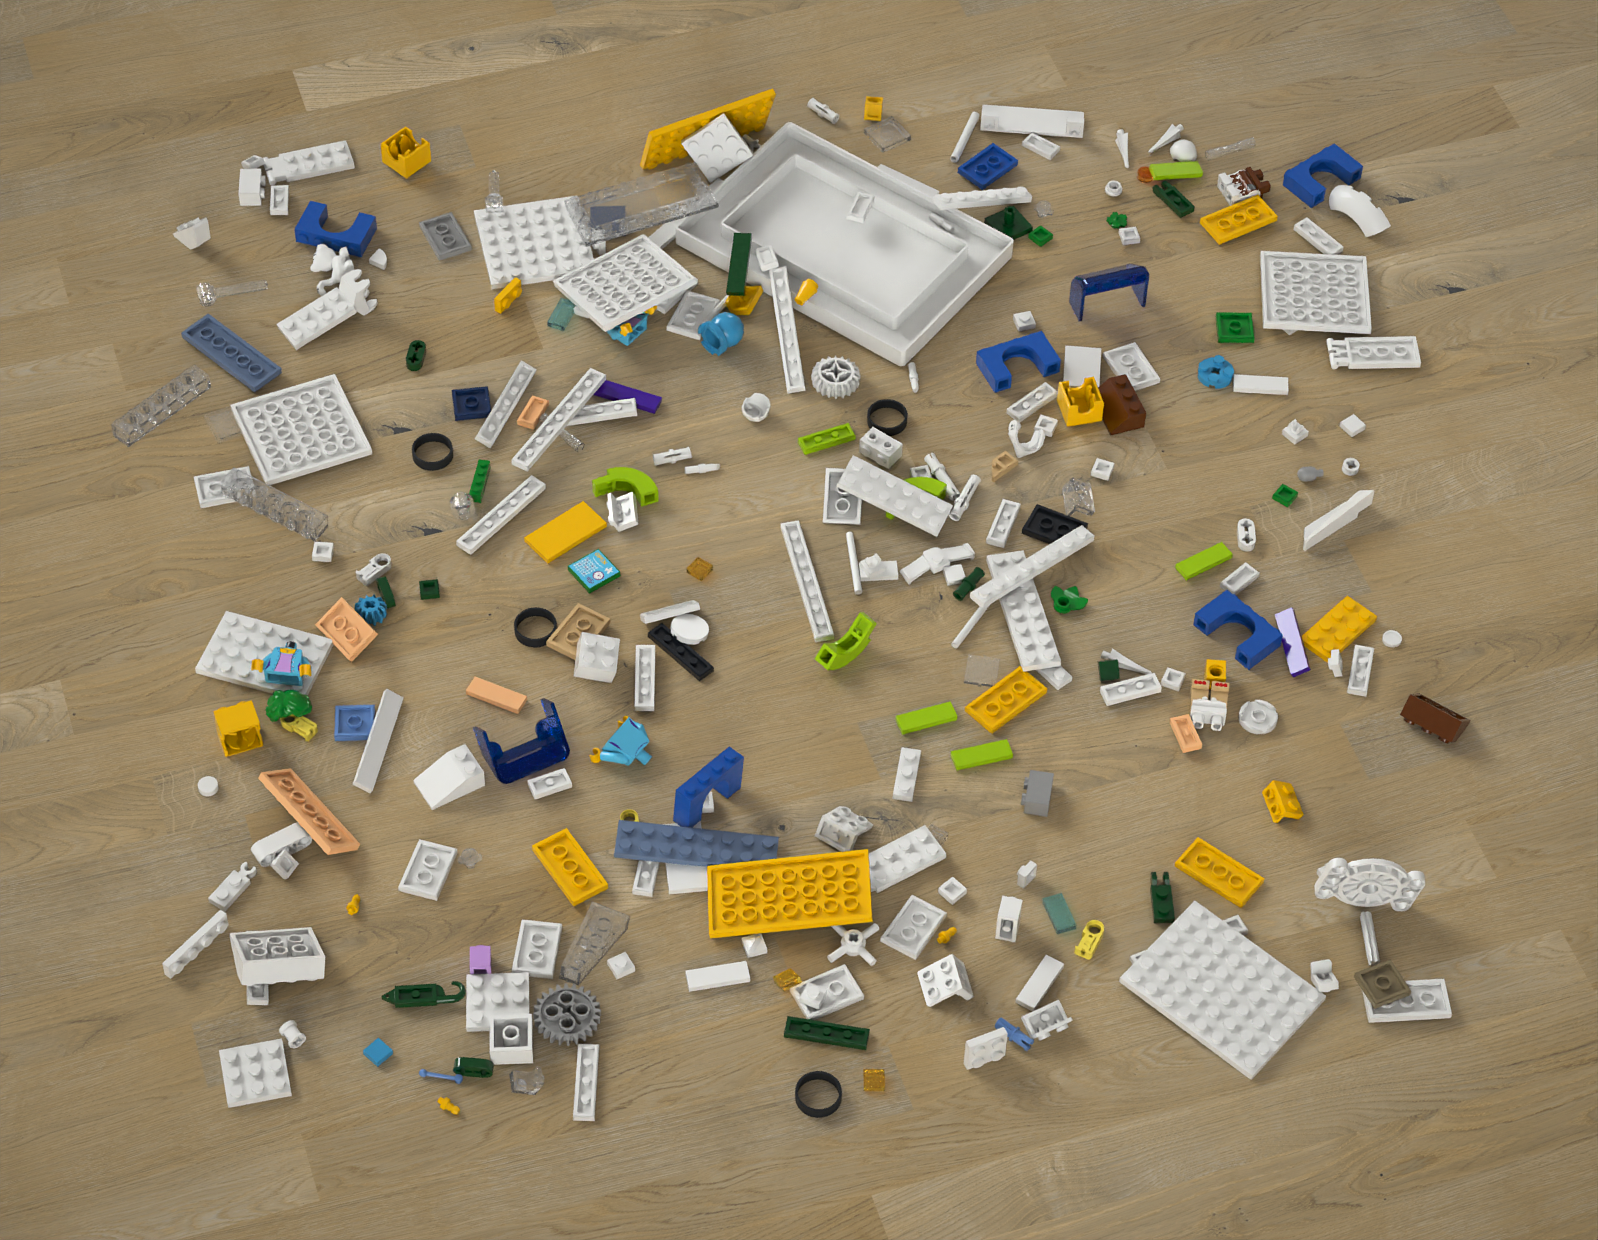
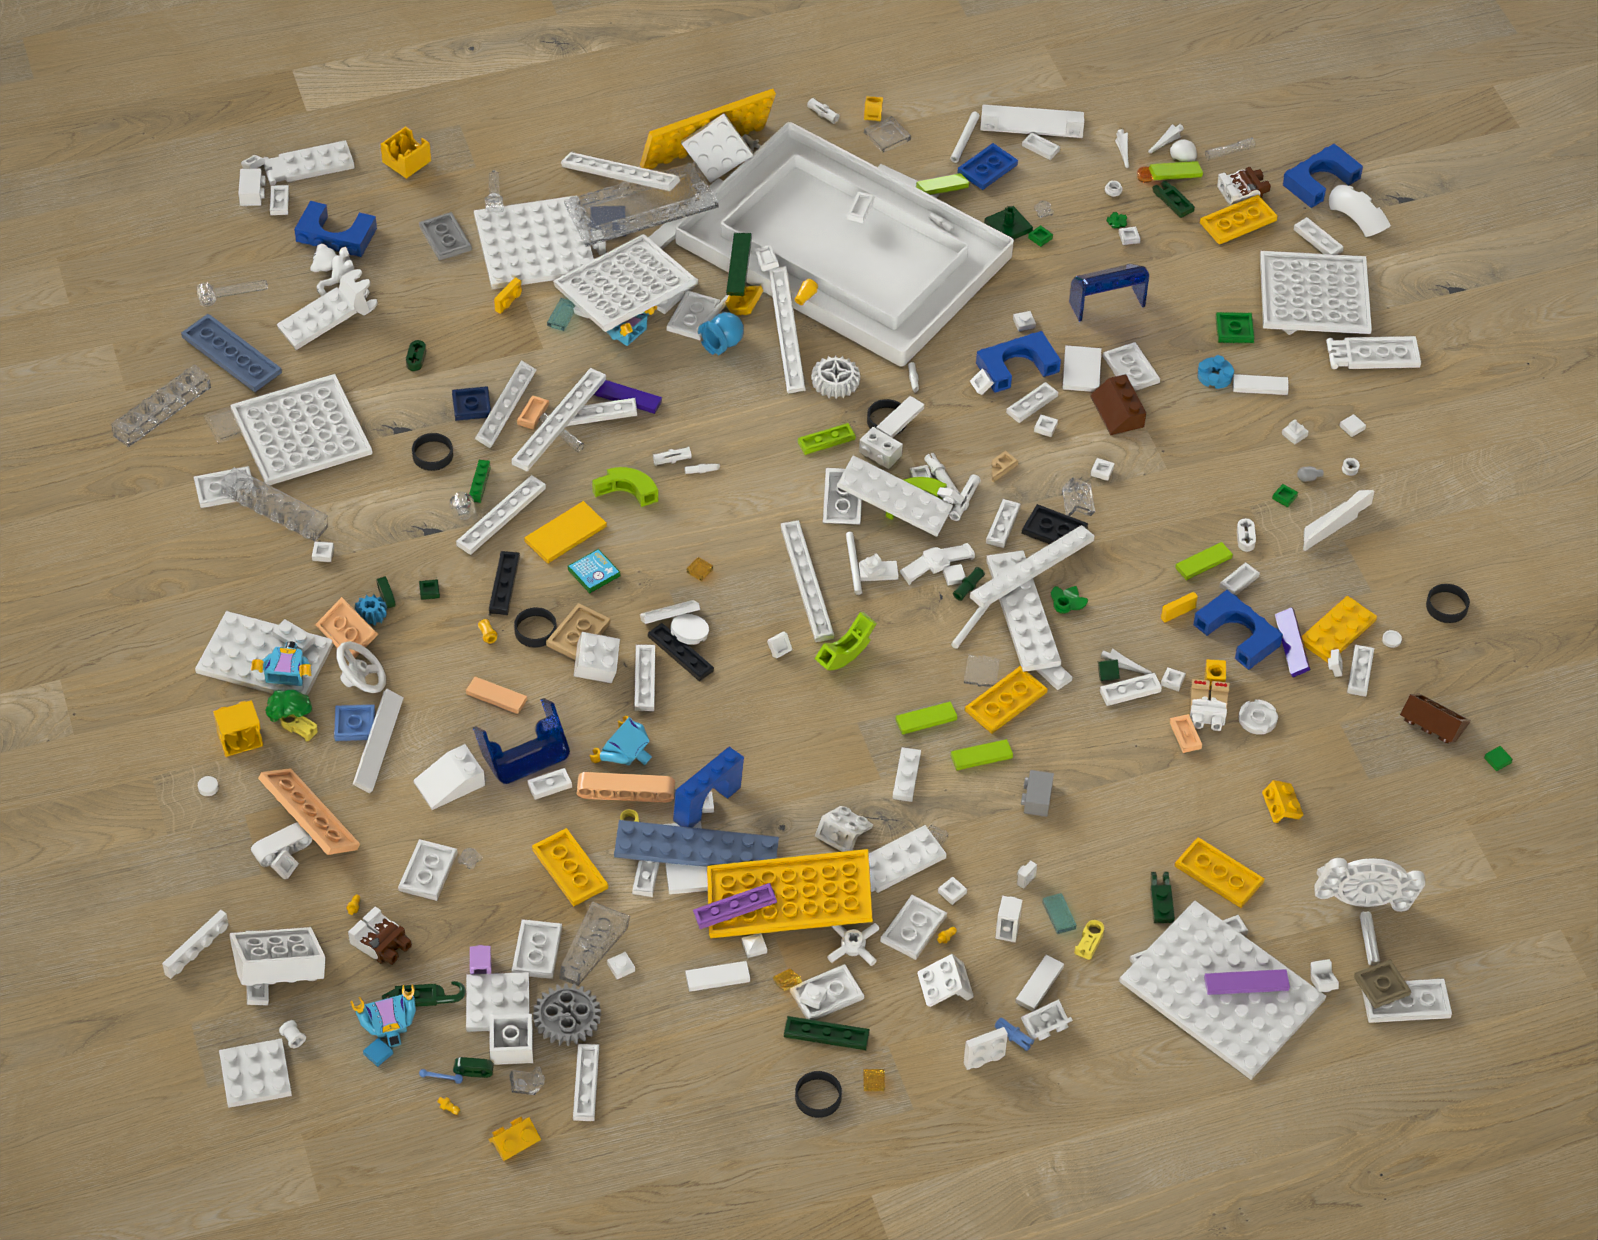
(193, 233): white slope -> none
(232, 887): white plate -> none
(289, 632): none -> white plate
(357, 670): none -> white piece
(373, 570): white piece -> none
(379, 259): white tile -> none
(379, 937): none -> hips
(388, 1016): none -> torso
(489, 634): none -> yellow pin
(504, 583): none -> black tile
(515, 1138): none -> yellow bracket
(620, 171): none -> white tile
(622, 511): white bracket -> none
(625, 787): none -> light nougat beam
(734, 906): none -> medium lavender tile
(756, 407): white hair -> none
(779, 645): none -> white tile
(900, 417): none -> white tile
(943, 184): none -> lime tile
(950, 496): none -> white plate
(981, 381): none -> white plate
(982, 198): white plate -> none
(1030, 447): white helmet -> none
(1080, 404): yellow piece -> none
(1179, 607): none -> yellow tile
(1246, 982): none -> medium lavender tile
(1449, 588): none -> black tyre
(1498, 758): none -> green tile

